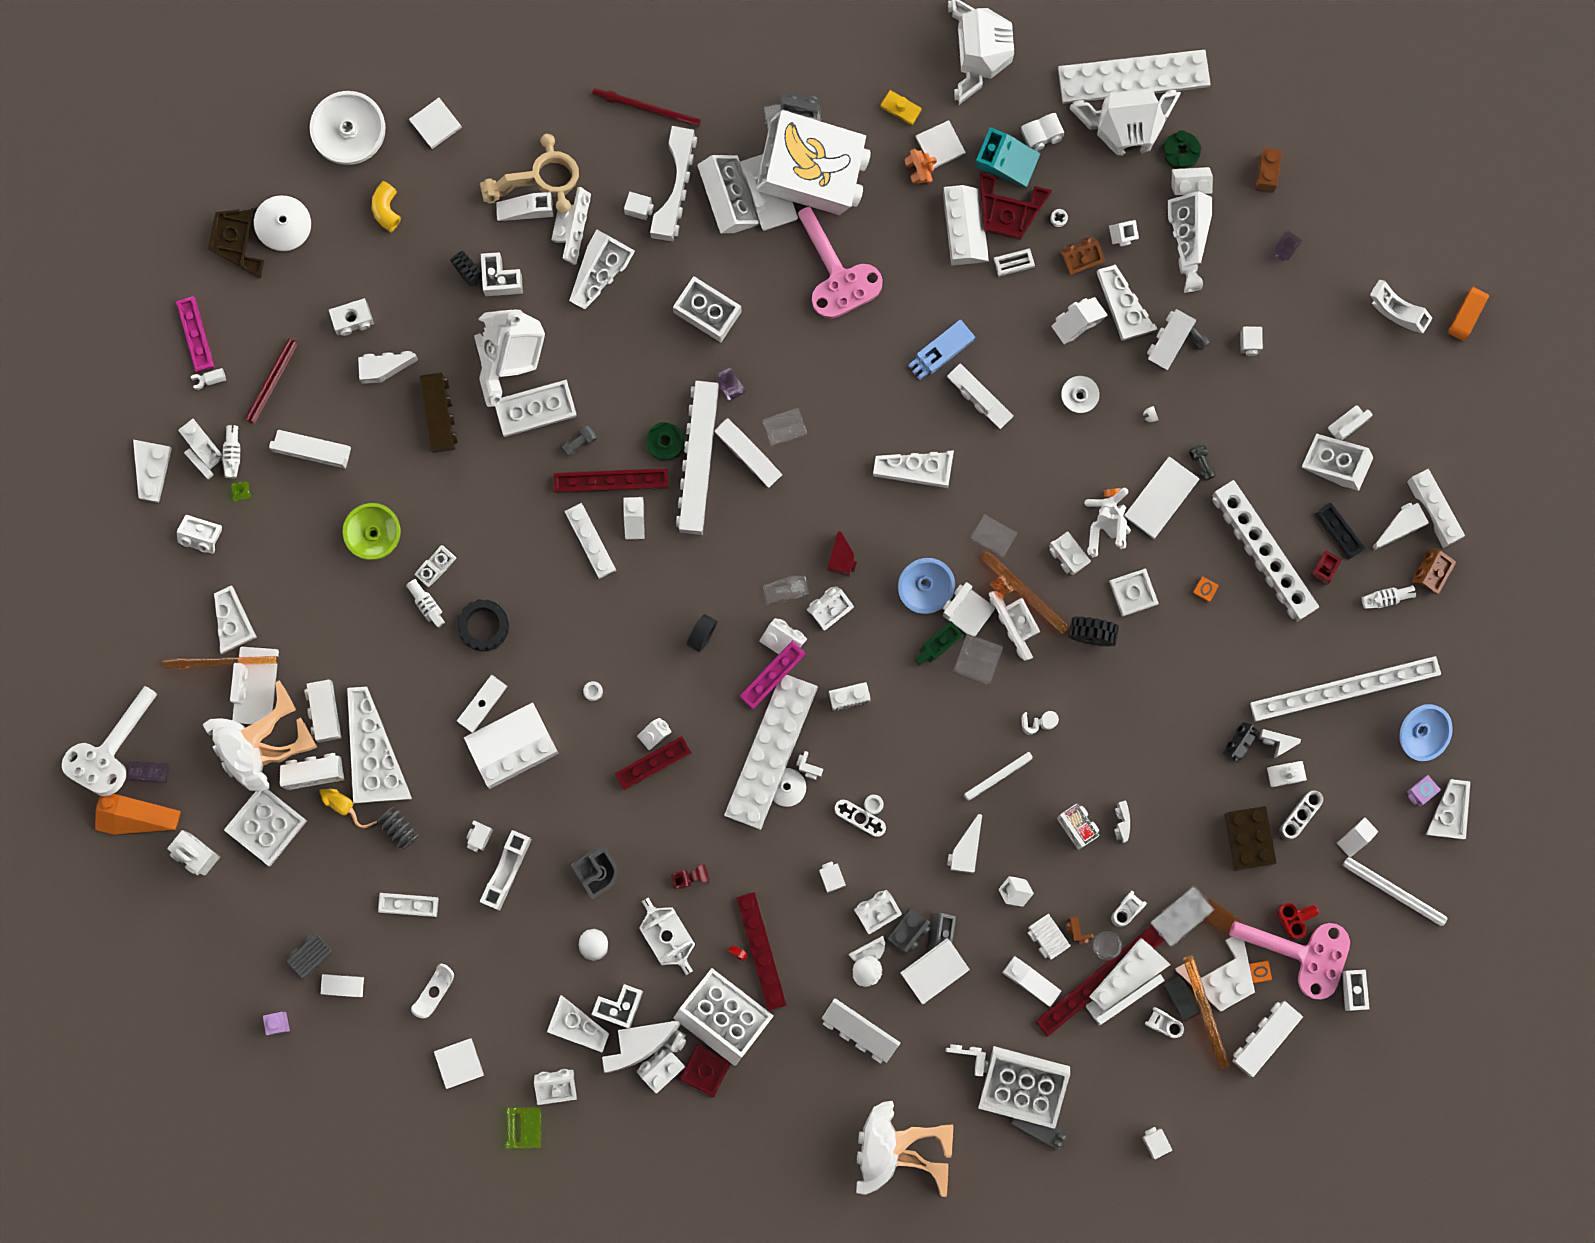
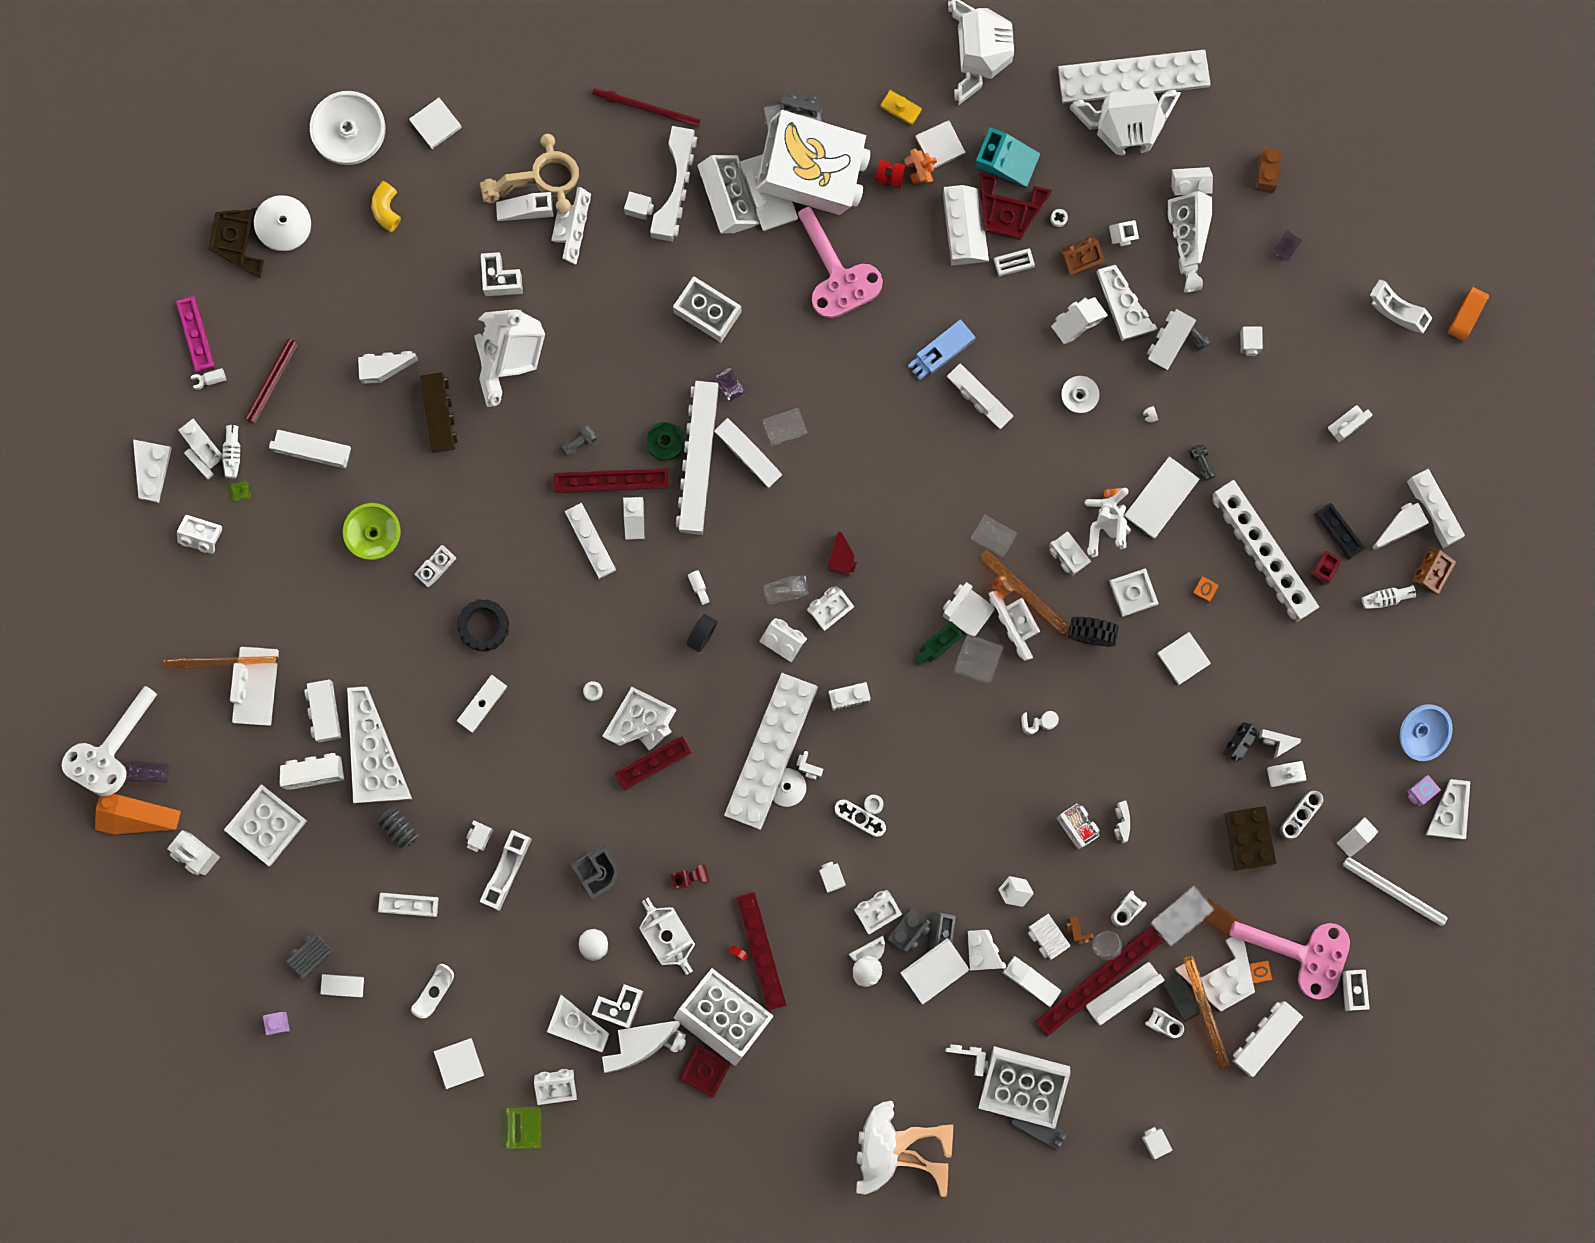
(233, 622): white wing -> none
(241, 746): animal -> none
(341, 314): white brick -> none
(341, 804): yellow animal -> none
(426, 603): white hinge -> none
(466, 268): black tyre -> none
(511, 745): white slope -> none
(535, 408): white plate -> none
(600, 264): white wedge -> none
(638, 717): none -> white plate
(660, 1069): white bracket -> none
(698, 586): none -> white bar
(772, 674): dark pink tile -> none
(860, 1030): white slope -> none
(897, 174): none -> red wheel
(916, 468): white wing -> none
(934, 593): light blue dish -> none
(965, 853): white slope -> none
(983, 952): none -> white wing
(998, 776): white tile -> none
(1042, 132): white brick -> none
(1130, 973): white wing -> none
(1182, 160): dark green plate -> none
(1184, 658): none -> white tile
(1297, 918): red beam -> none
(1338, 461): white slope -> none
(1345, 689): white plate -> none

